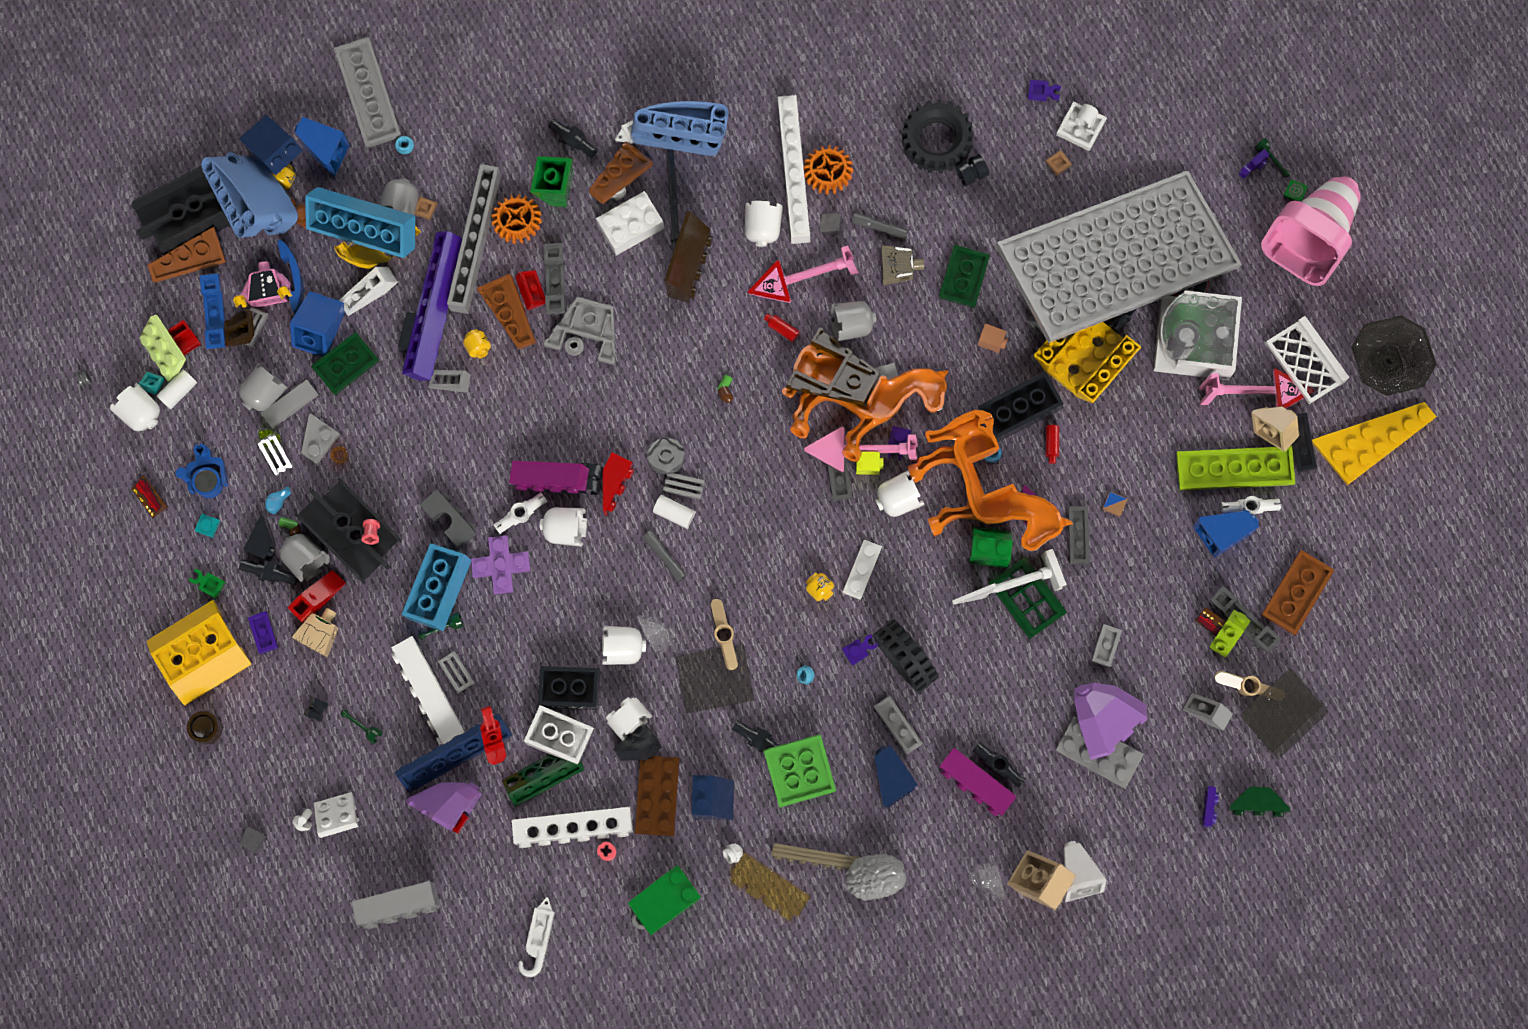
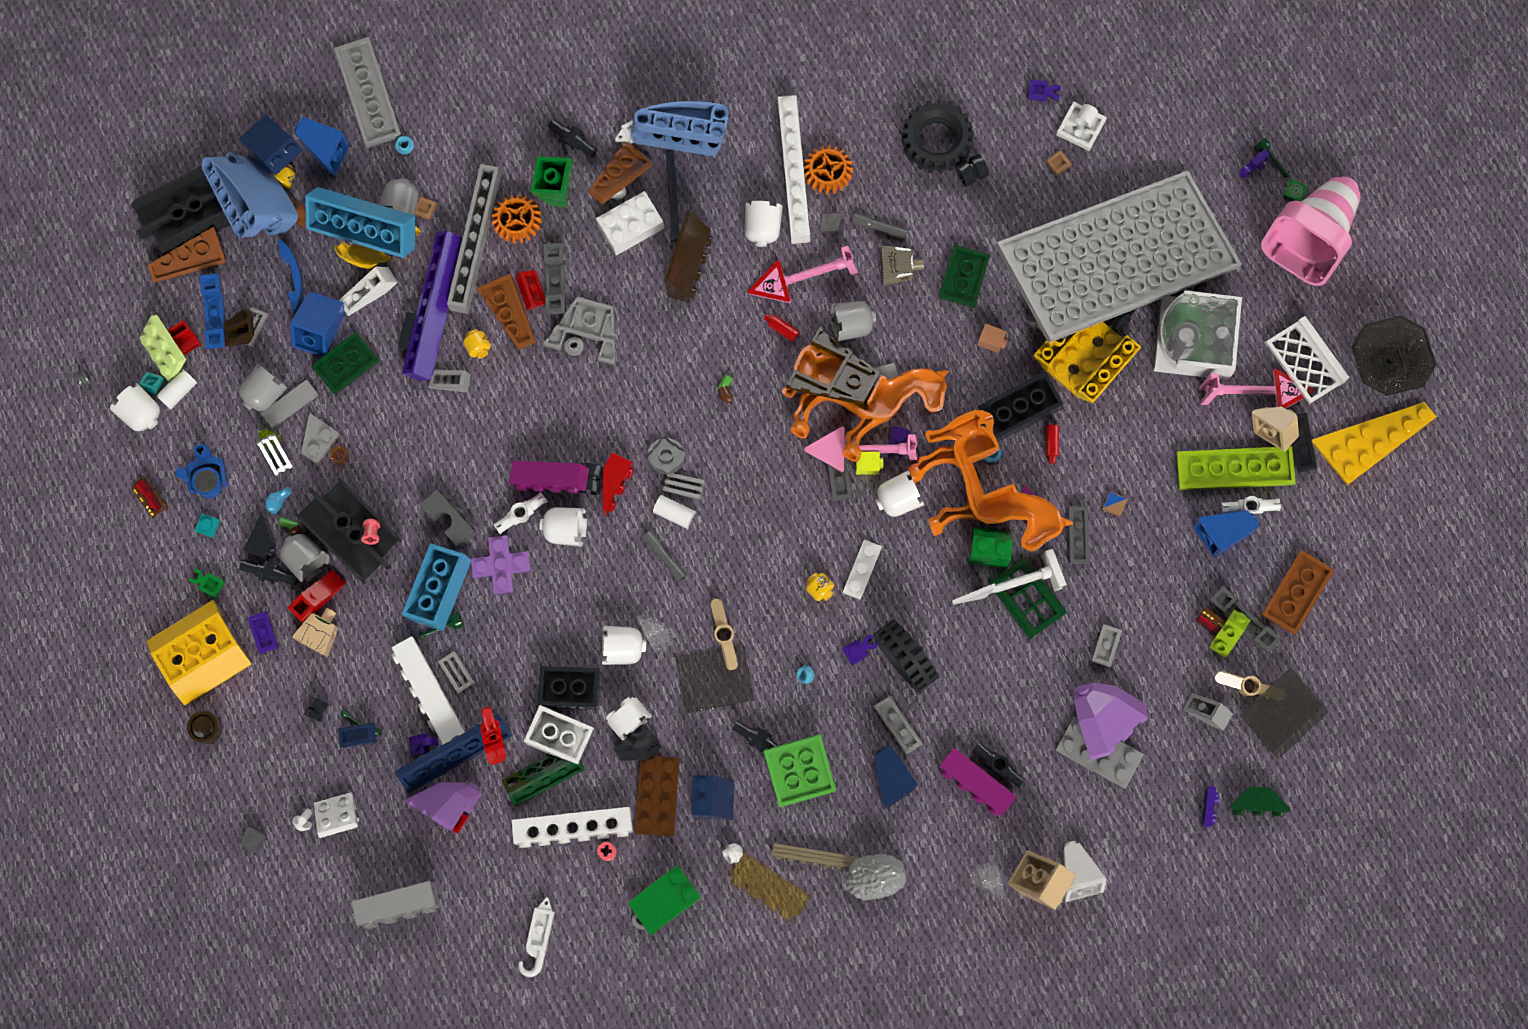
(264, 288): torso -> none
(357, 735): none -> dark blue tile
(420, 744): none -> dark purple plate

